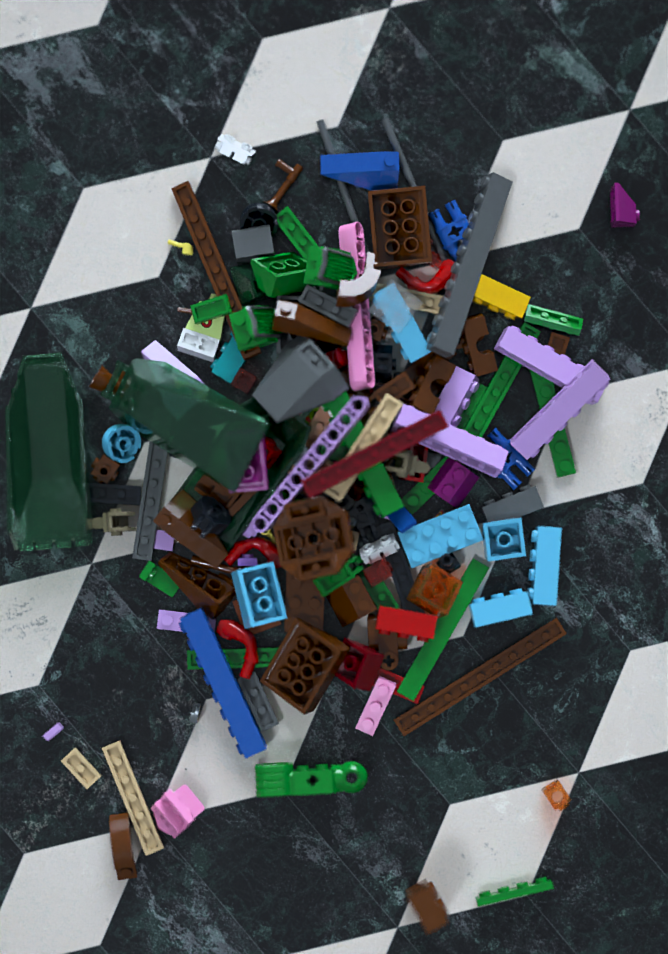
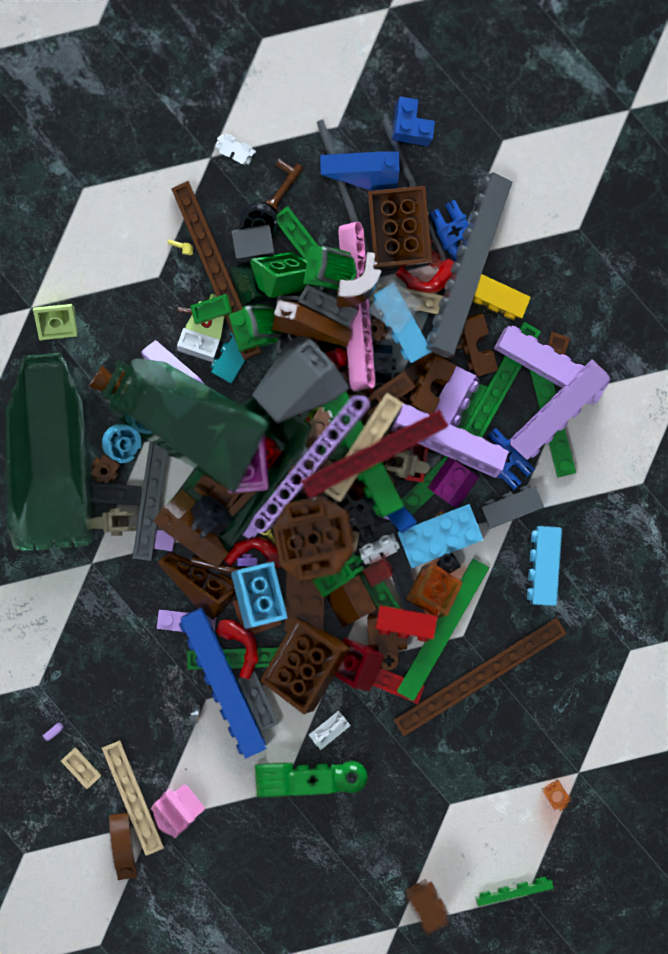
(55, 321): none -> yellowish green slope
(159, 578): green bracket -> none
(244, 381): clear red brick -> none
(329, 730): none -> white hinge
(376, 705): bright pink plate -> none
(408, 127): none -> blue brick
(500, 608): medium azure brick -> none
(503, 539): medium azure slope -> none
(553, 319): green plate -> none
(622, 208): magenta slope -> none

